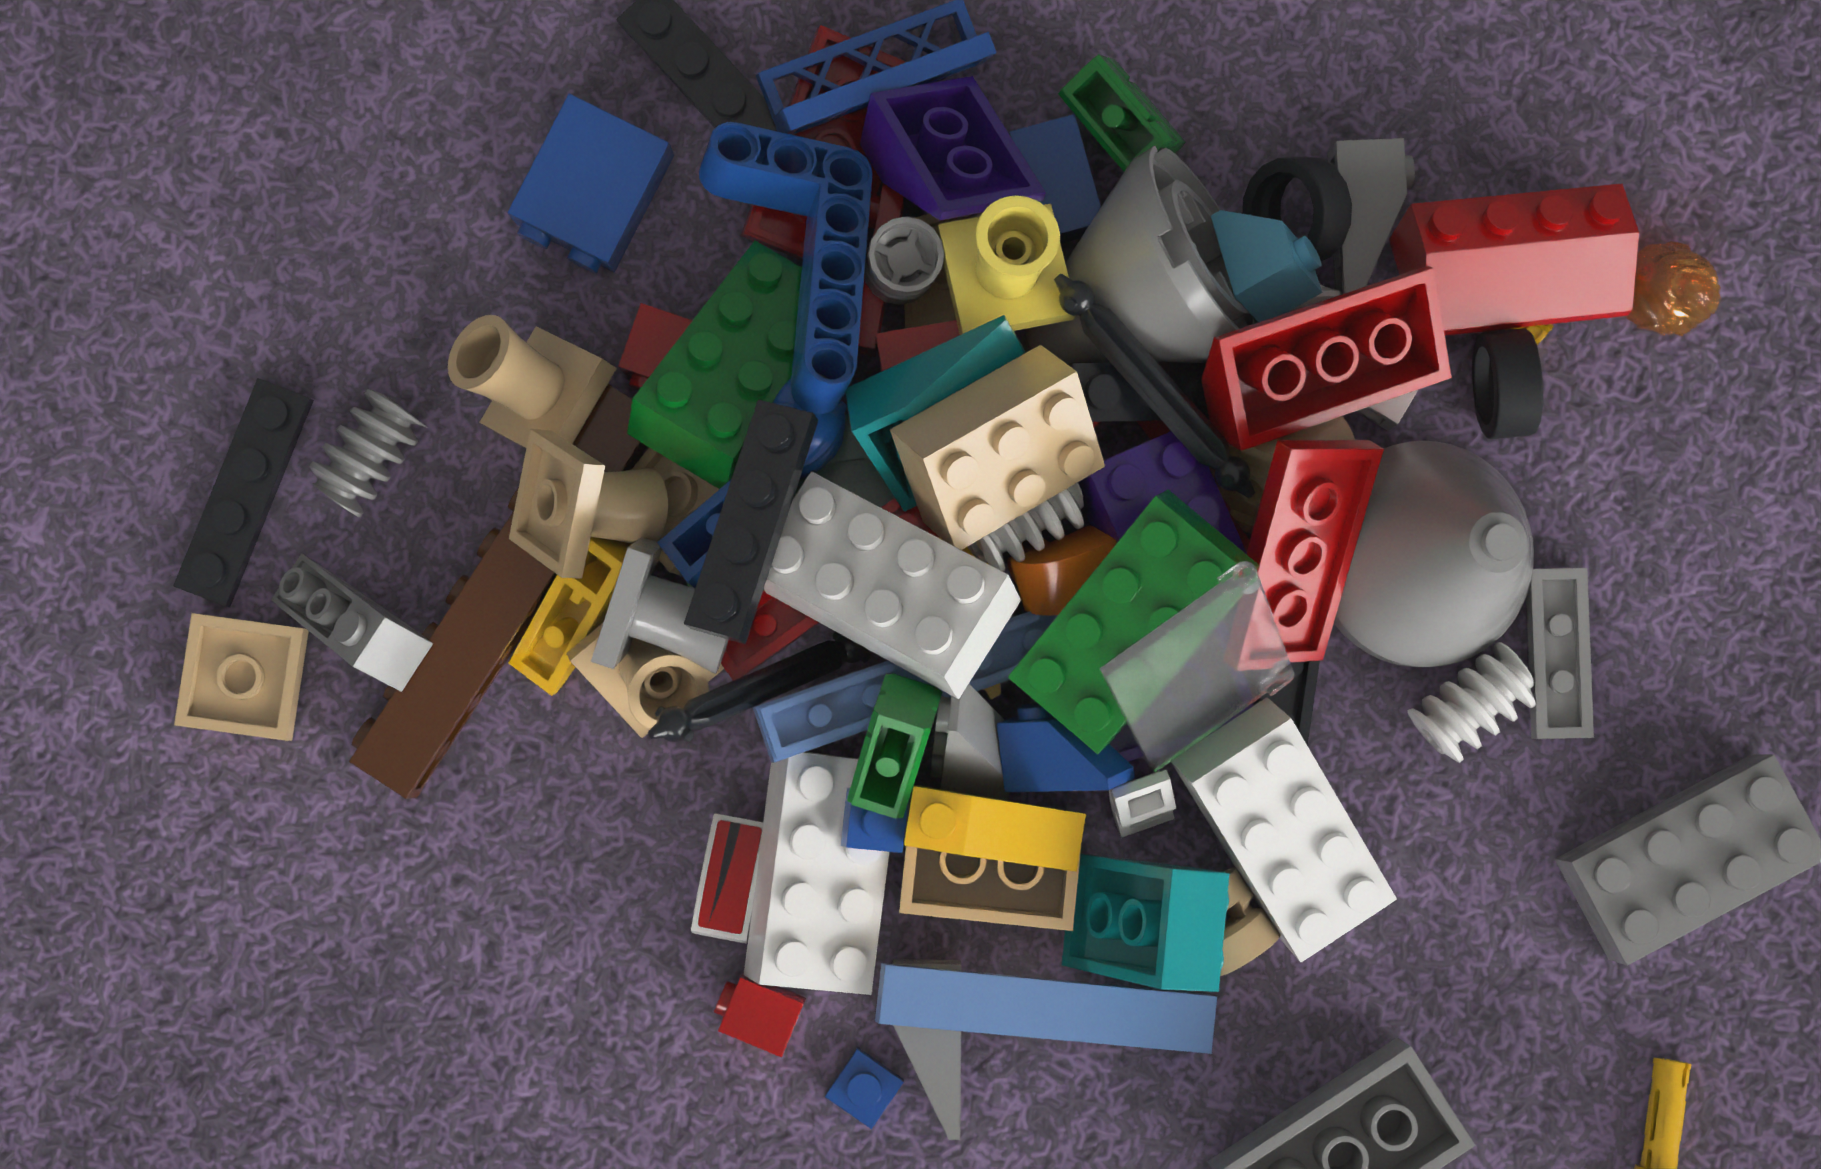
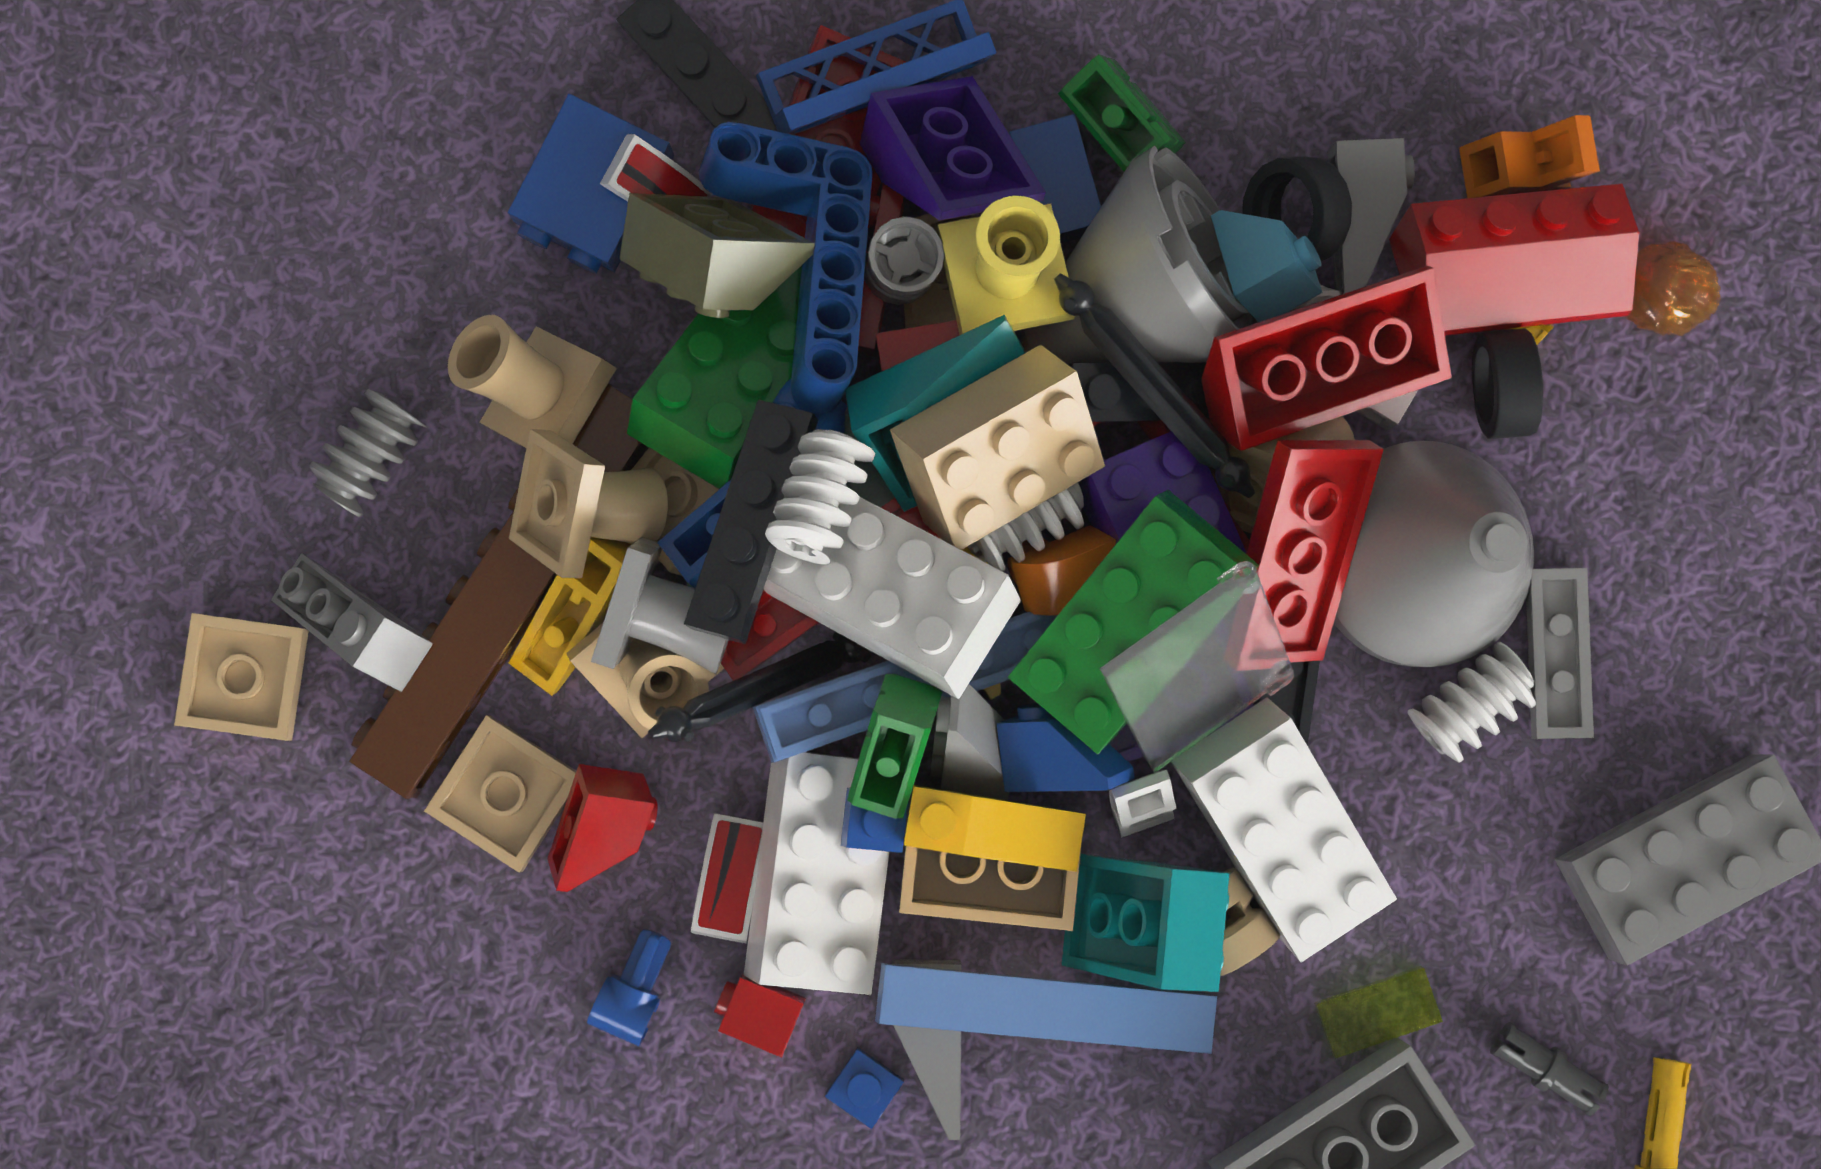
(243, 493): black plate -> none
(503, 793): none -> tan plate
(600, 824): none -> red slope
(628, 1000): none -> blue axle
(648, 171): none -> slope
(649, 342): red brick -> none
(709, 250): none -> olive slope
(815, 493): none -> white piece
(1378, 1012): none -> clear neon green tile
(1530, 160): none -> orange brick
(1549, 1069): none -> dark grey pin

